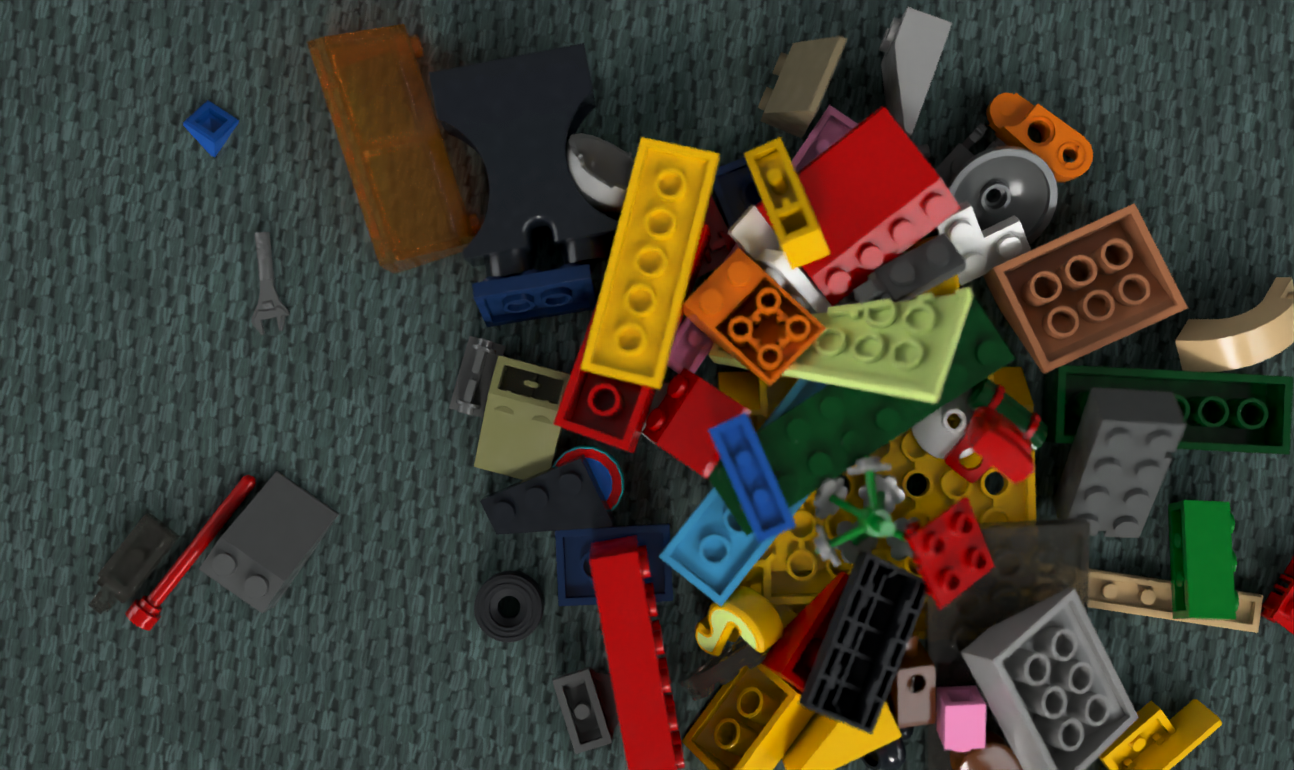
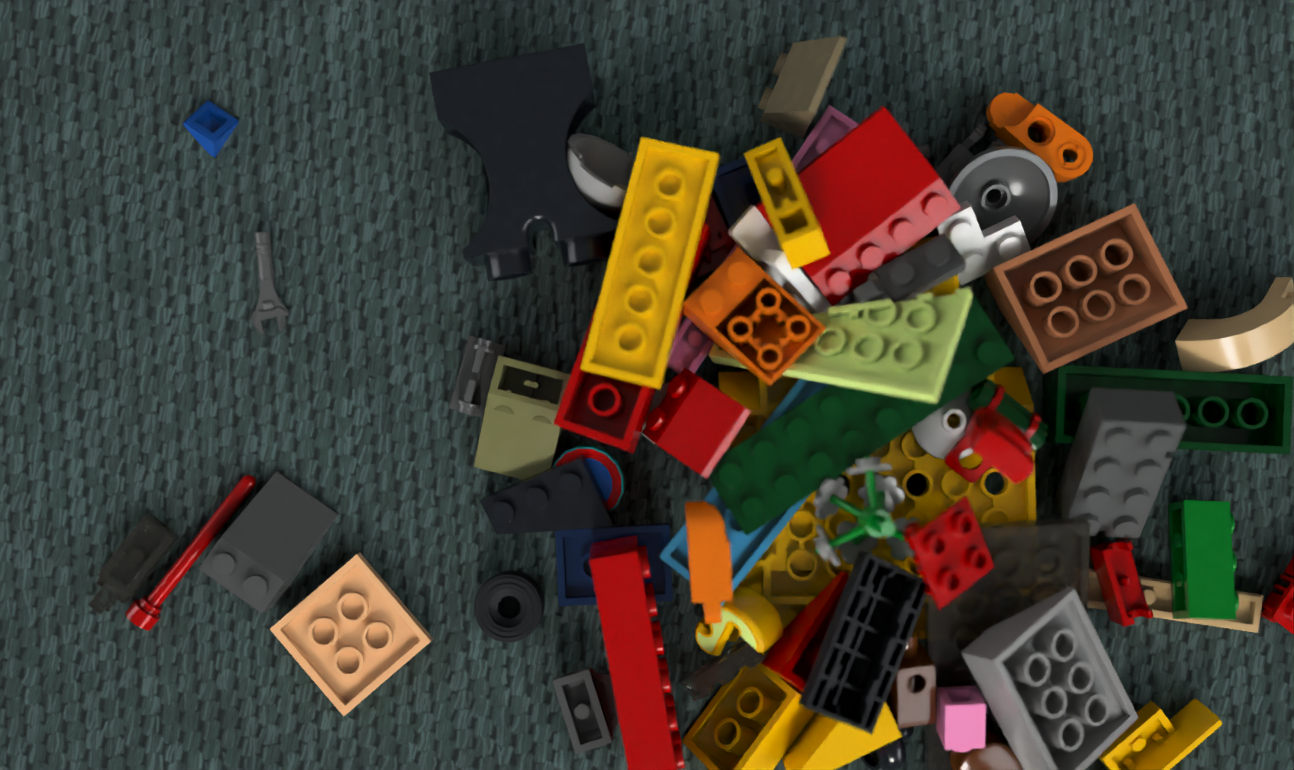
(351, 634): none -> light nougat plate
(393, 146): clear orange windscreen -> none
(535, 294): dark blue plate -> none
(708, 559): none -> orange piece
(752, 477): blue plate -> none
(909, 63): light grey slope -> none
(1119, 581): none -> red hinge

